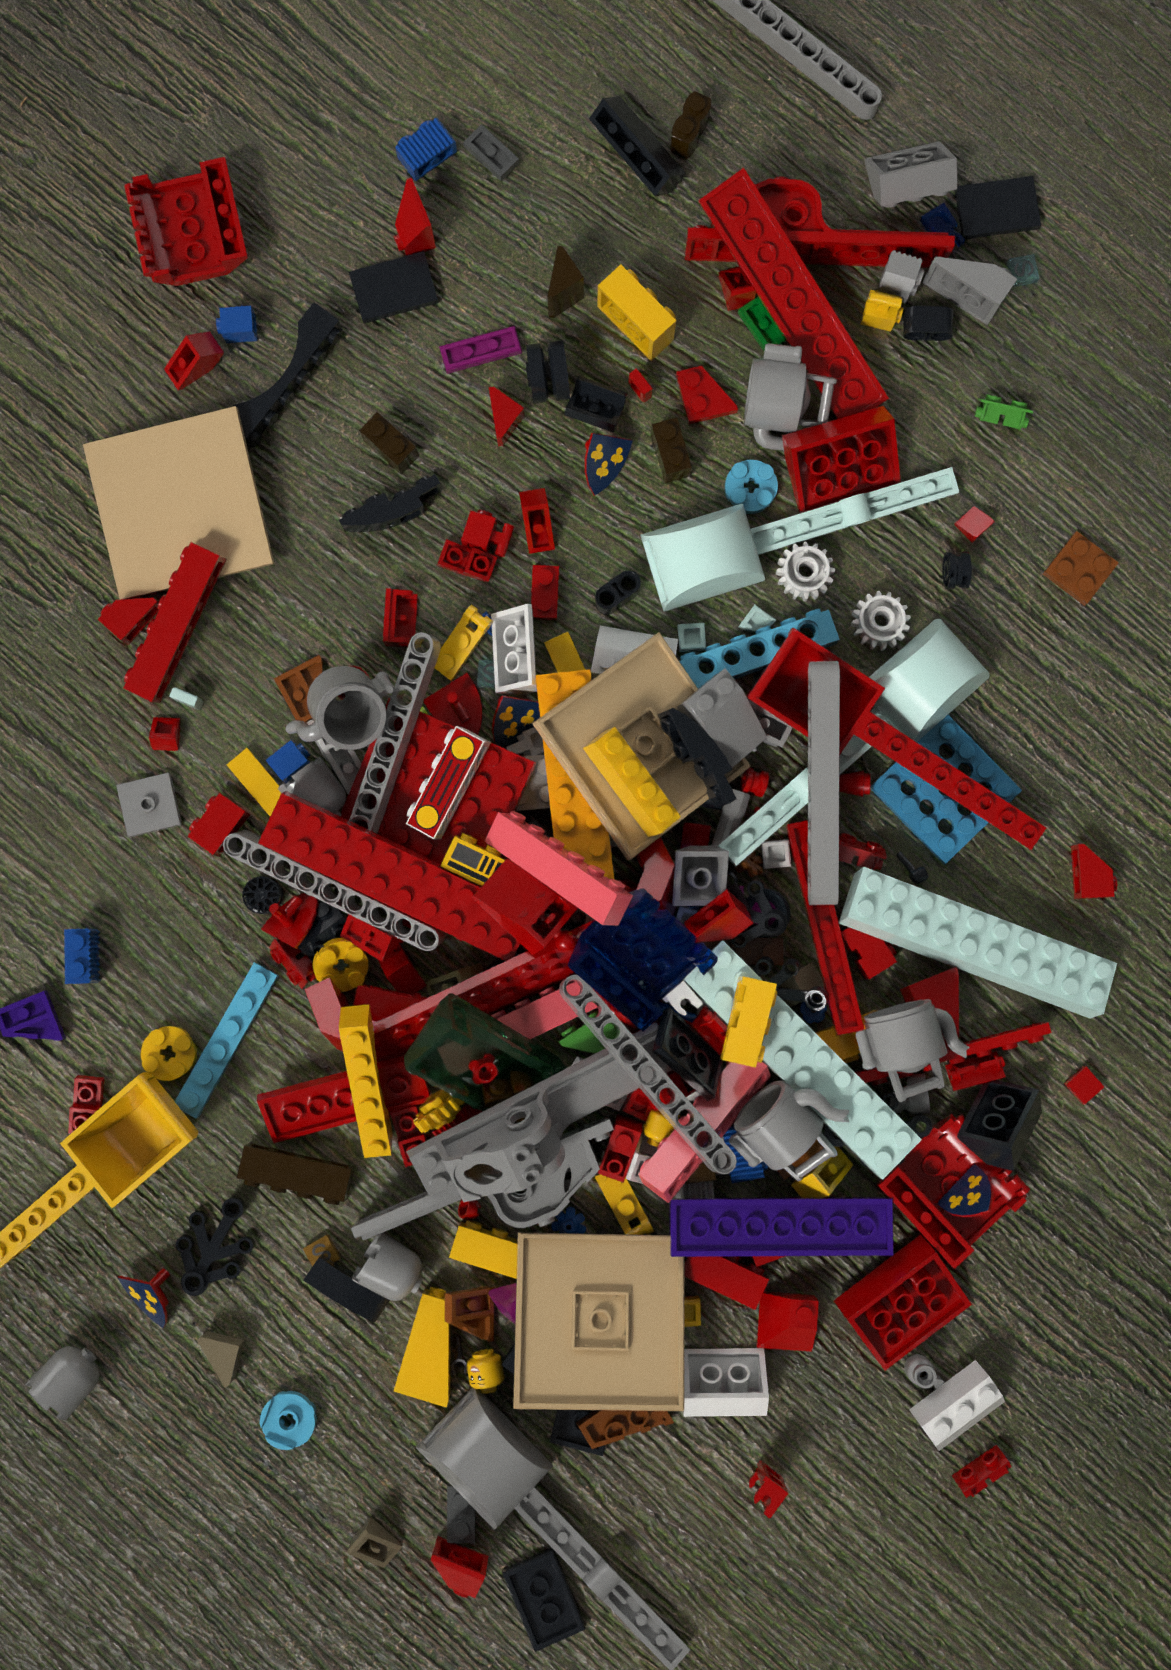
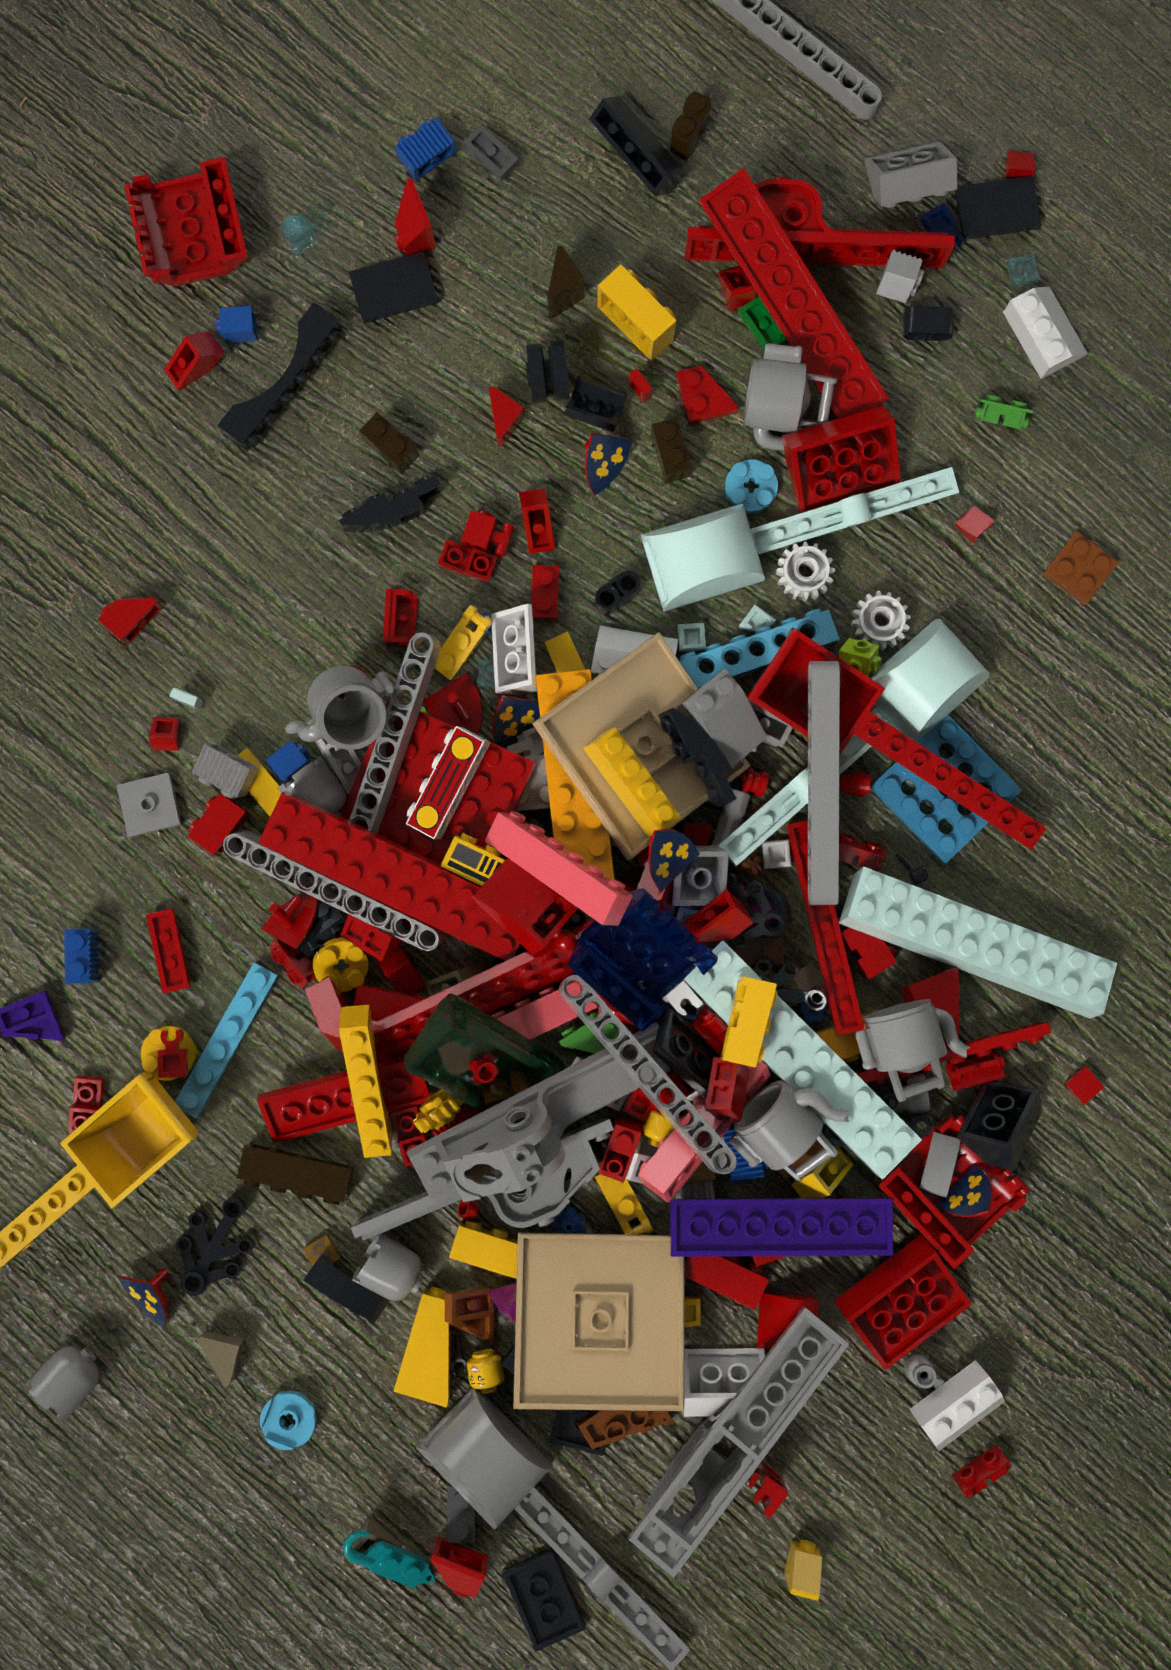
(168, 950): none -> red plate
(172, 1060): none -> red plate
(174, 622): red brick -> none
(175, 489): tan tile -> none
(224, 770): none -> light grey brick
(261, 894): black wheel -> none
(293, 229): none -> clear light blue brick
(296, 684): dark orange wing -> none
(389, 1561): none -> teal plate
(480, 349): magenta tile -> none
(669, 855): none -> dark blue shield
(727, 1089): none -> red hinge
(750, 1421): none -> light grey piece
(804, 1569): none -> yellow slope
(861, 656): none -> lime brick
(882, 310): yellow brick -> none
(939, 1164): none -> light grey slope
(956, 570): black wheel -> none
(970, 285): light grey slope -> none
(1019, 164): none -> red slope
(1044, 330): none -> white slope
(1091, 874): red slope -> none

